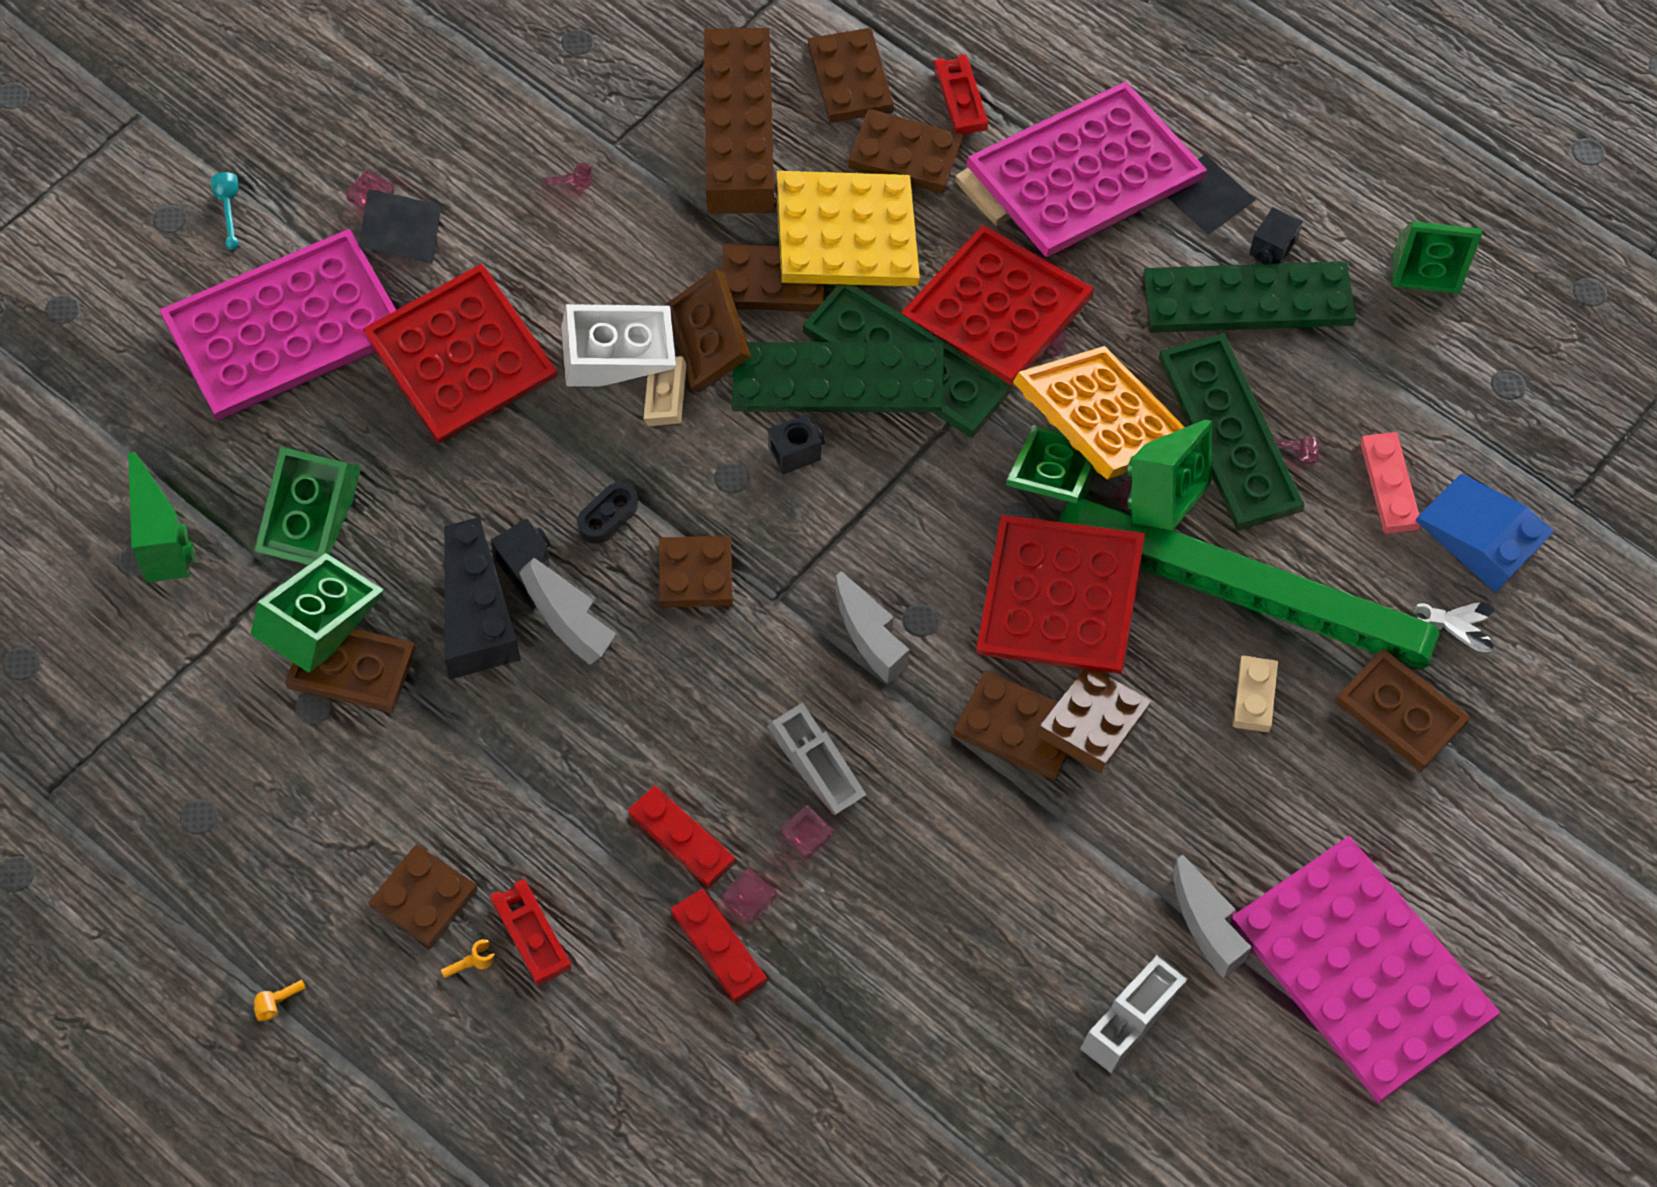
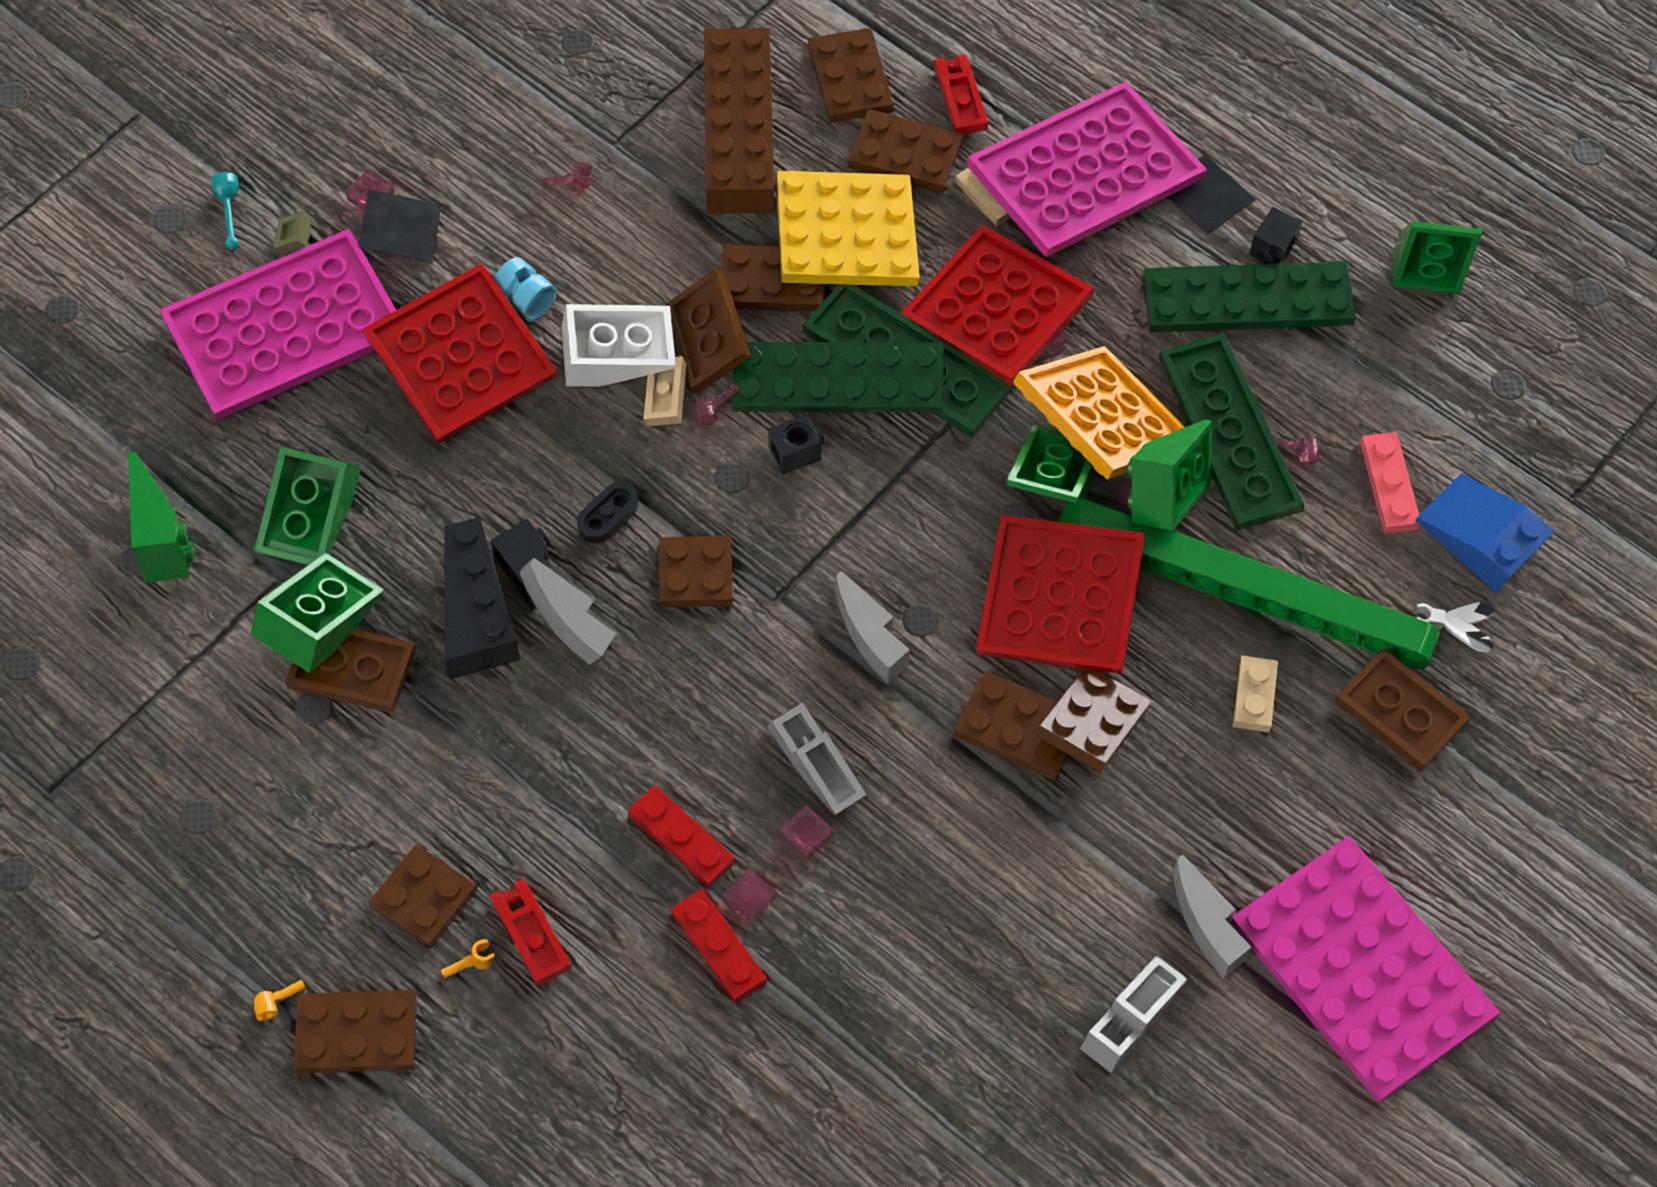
(292, 232): none -> olive plate
(355, 1031): none -> reddish brown plate
(525, 289): none -> medium azure wheel
(706, 407): none -> clear pink hand

